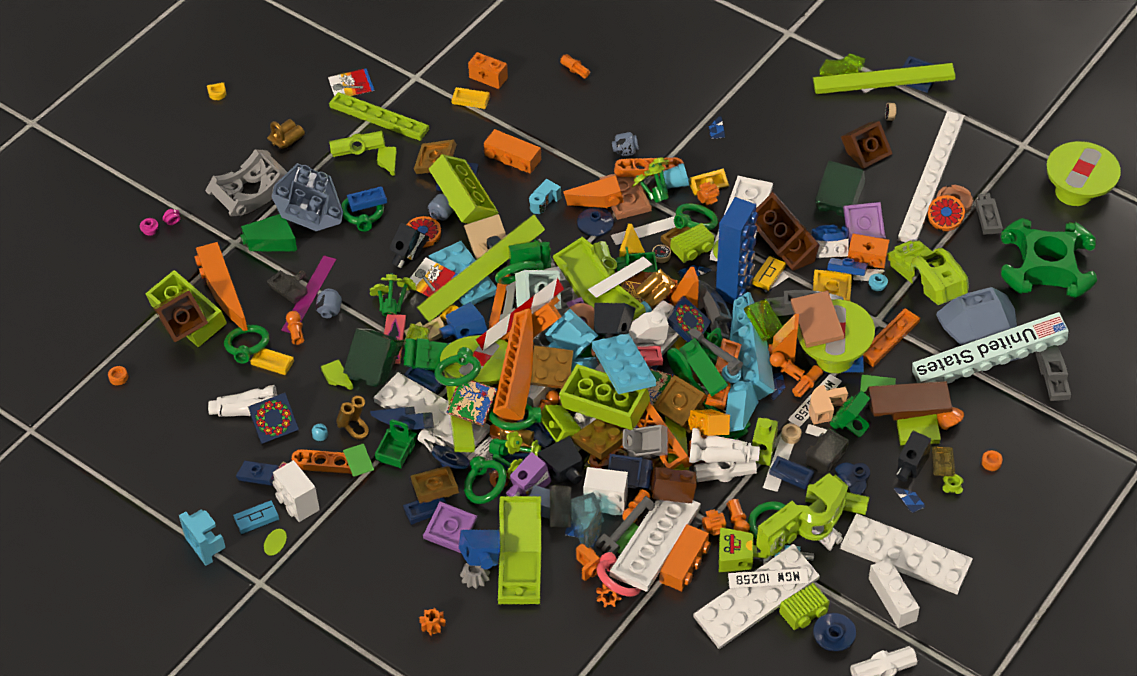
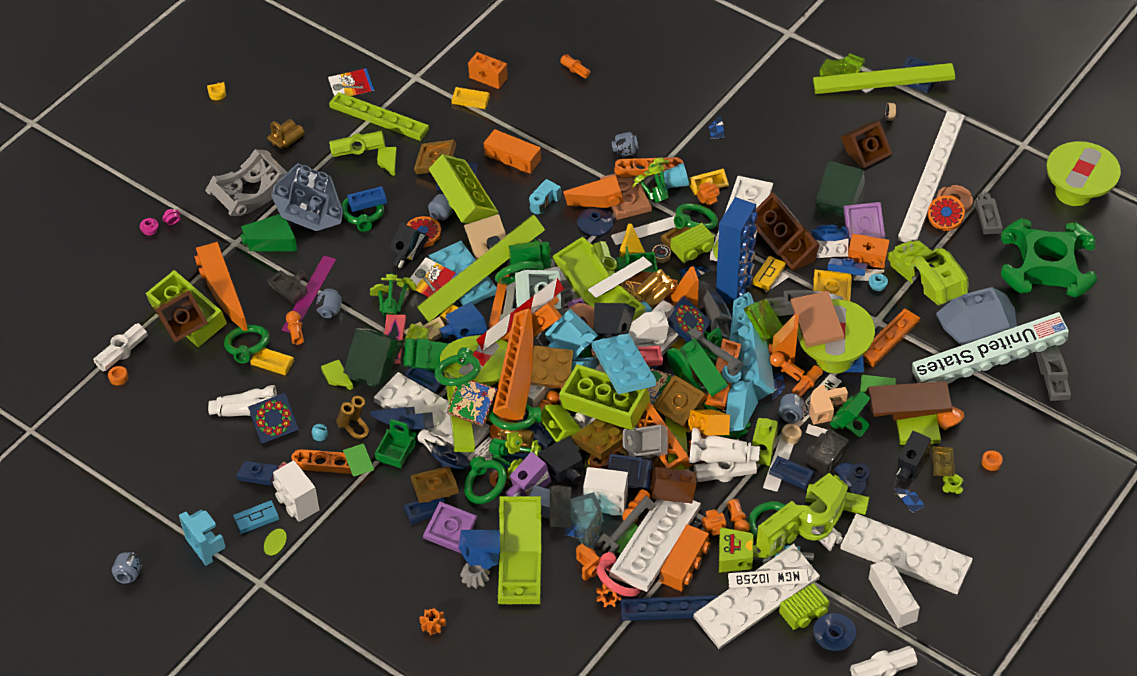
(120, 347): none -> white piece
(126, 567): none -> sand blue head
(663, 607): none -> dark blue tile
(792, 408): none -> sand blue head

